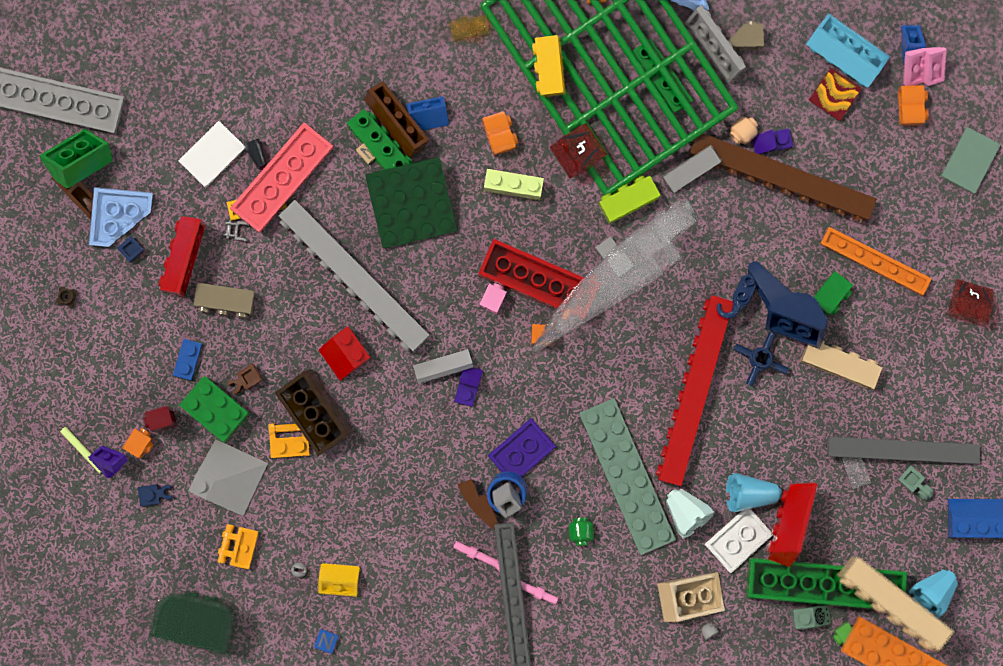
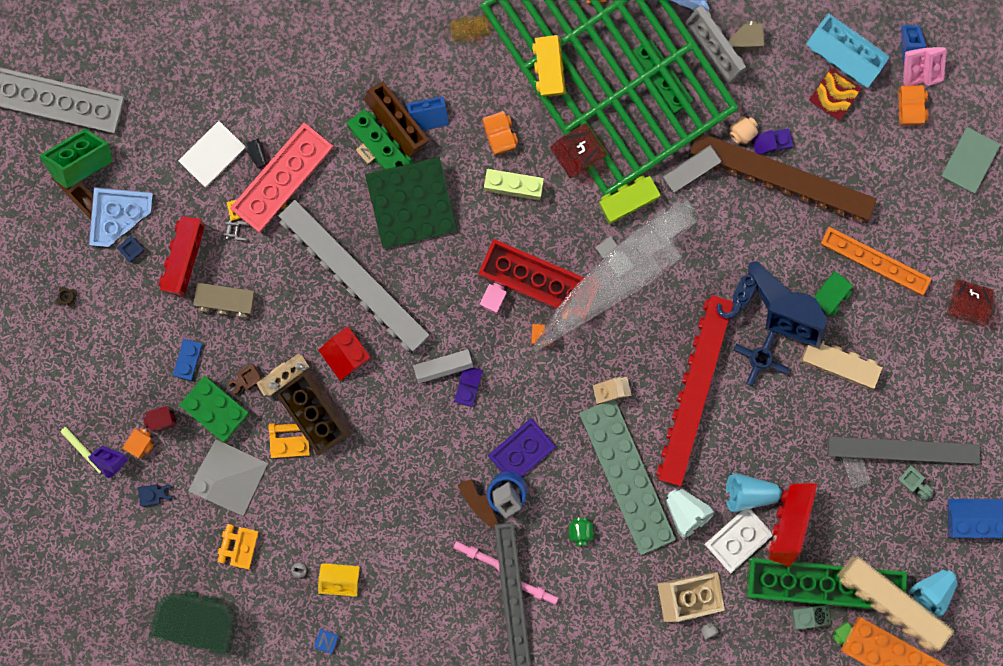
(269, 386): none -> tan piece
(612, 390): none -> tan brick

